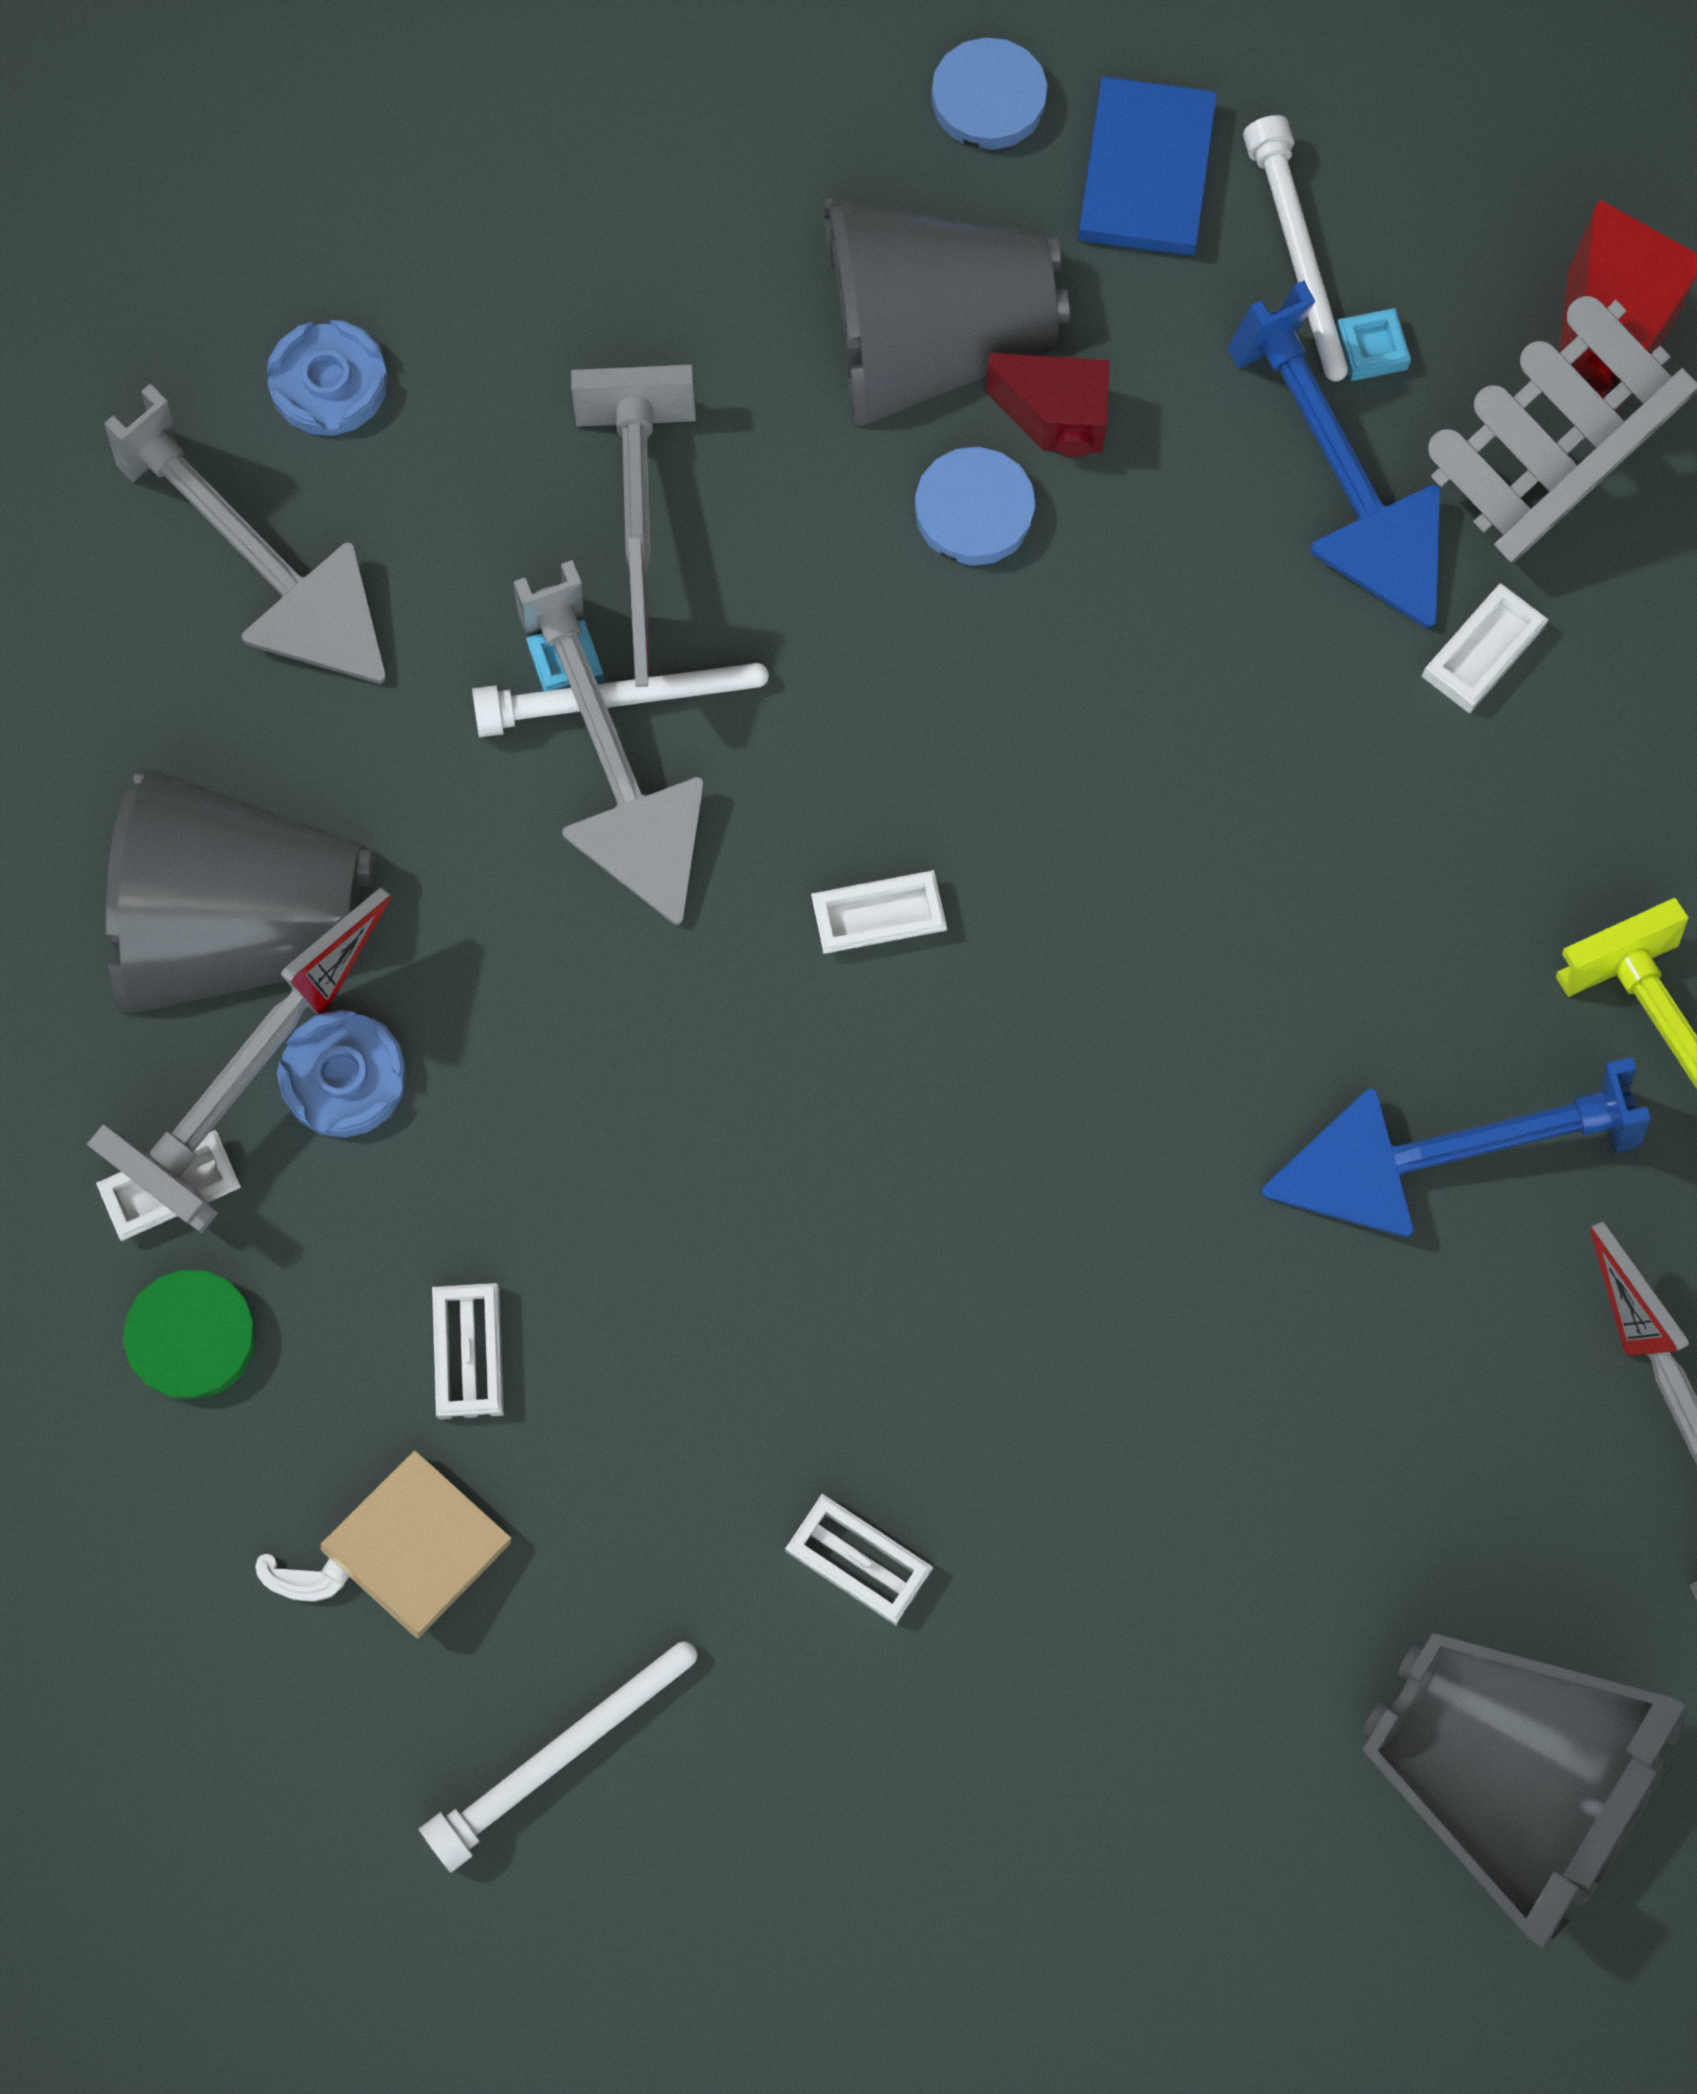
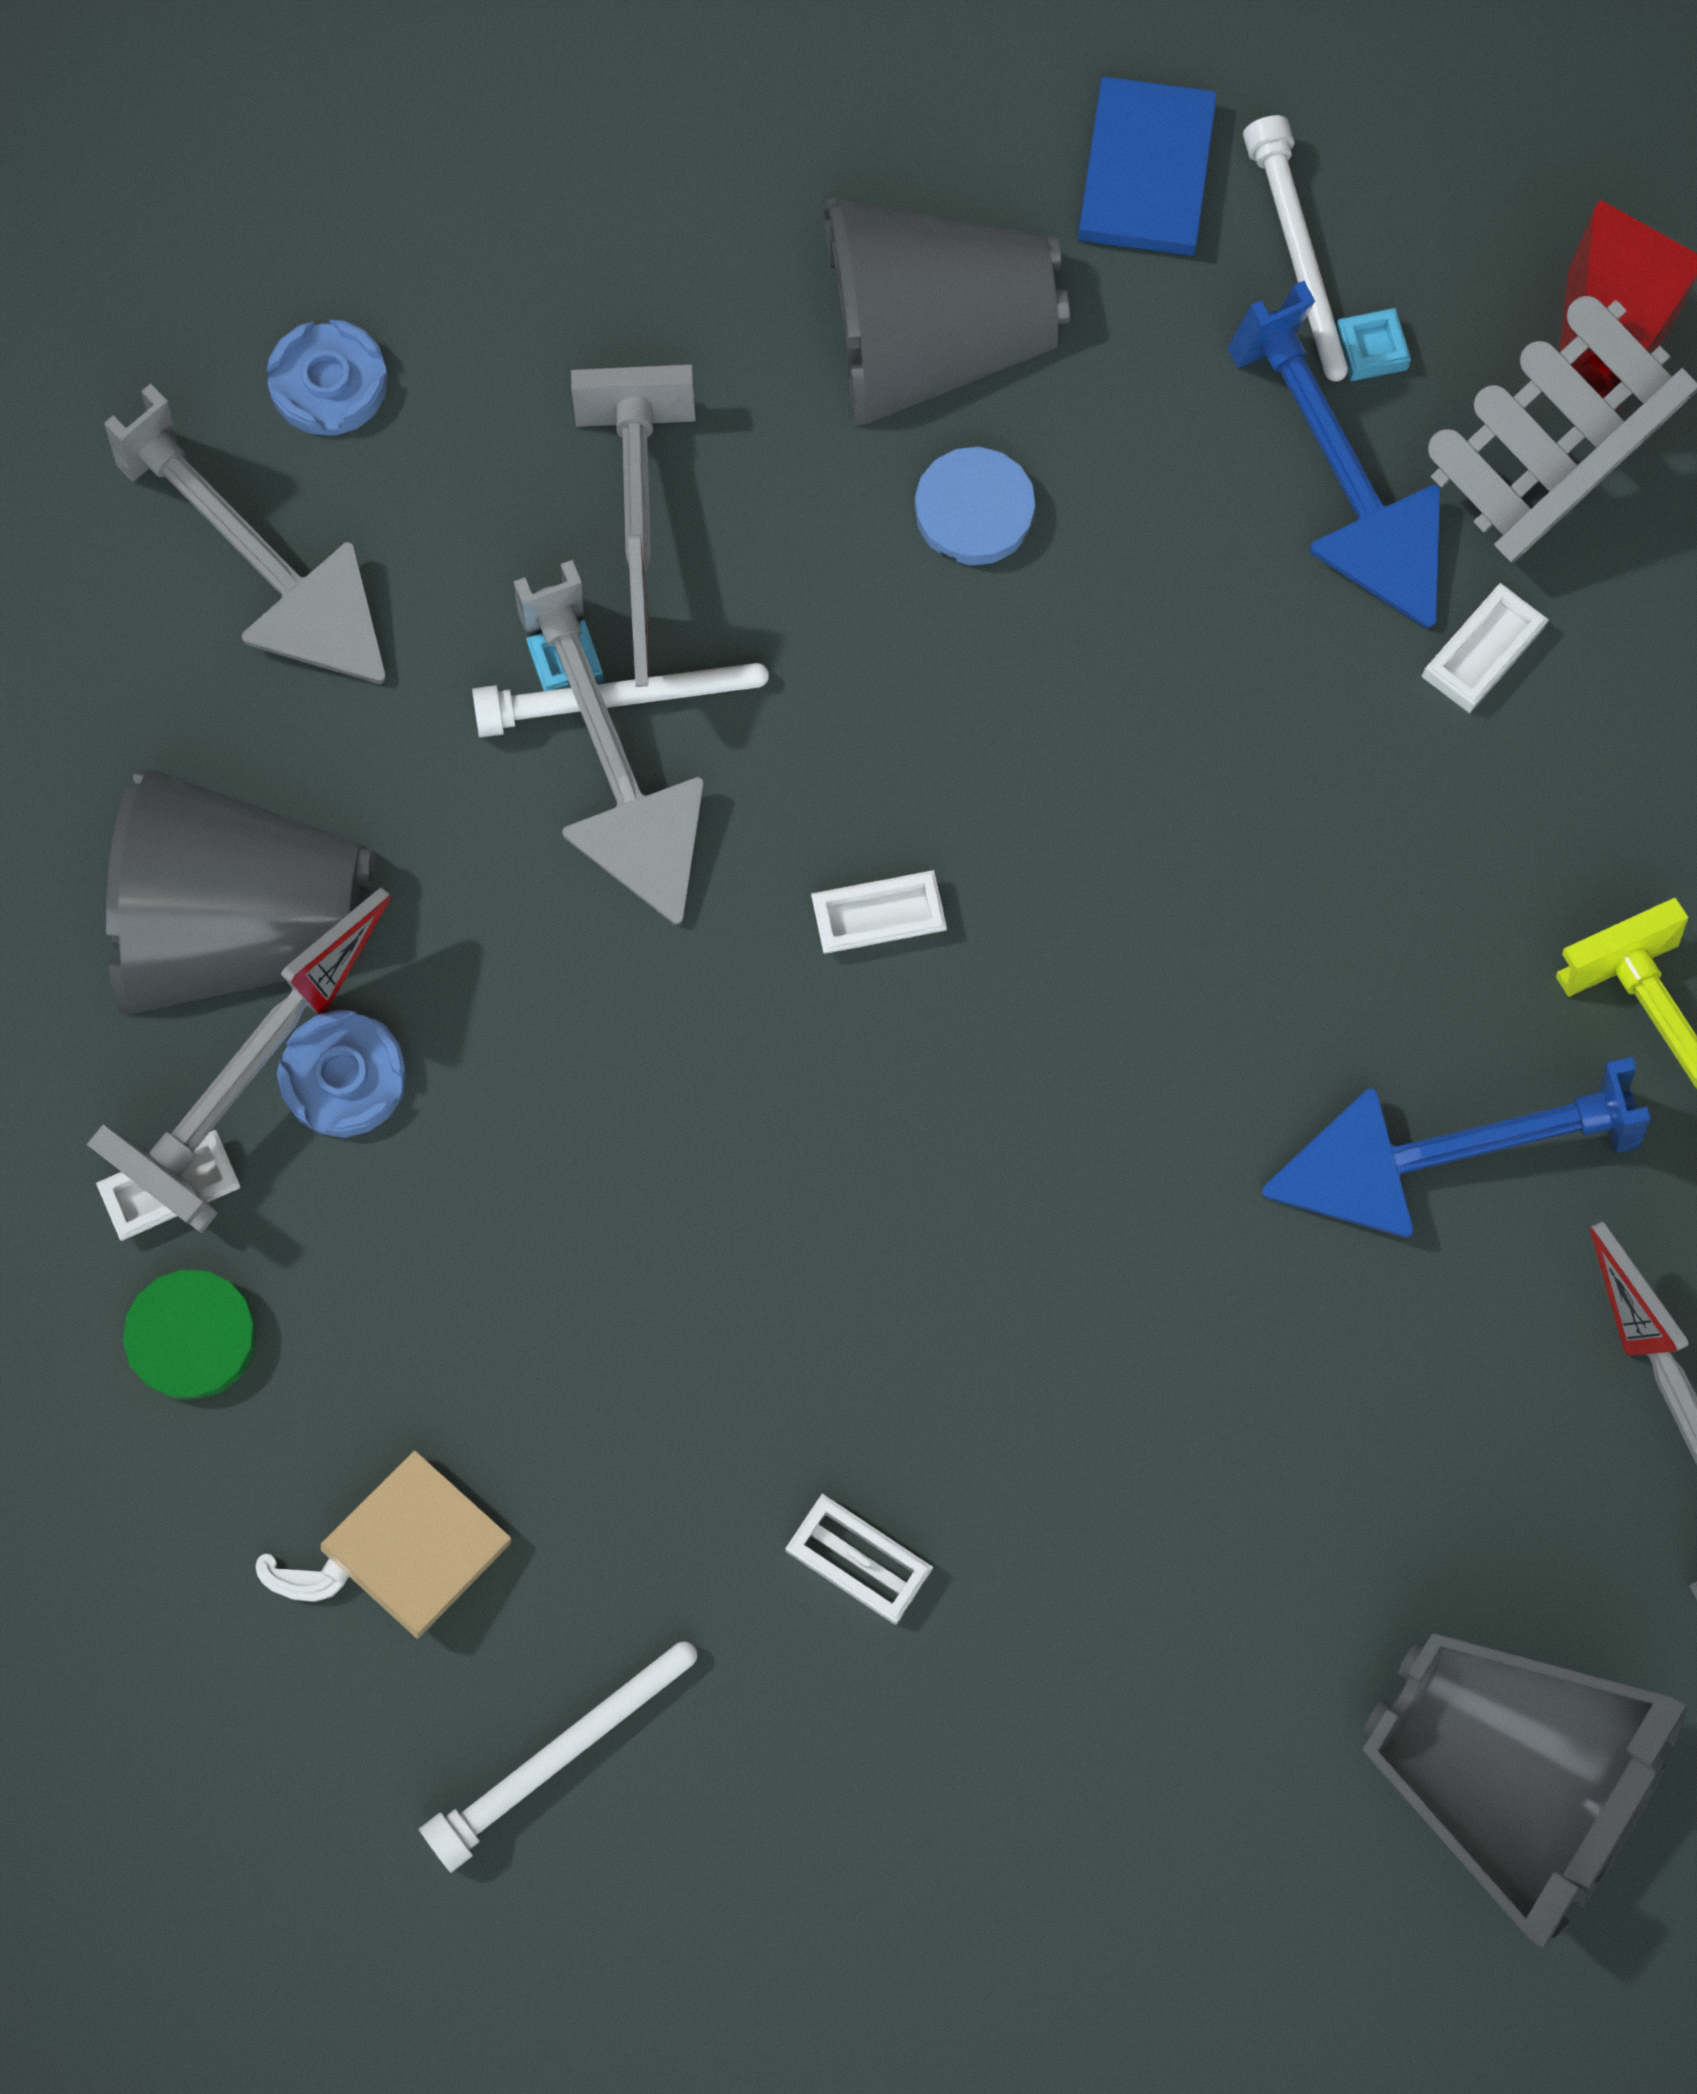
(469, 1406): white tile -> none
(989, 93): medium blue tile -> none
(1053, 399): dark red slope -> none

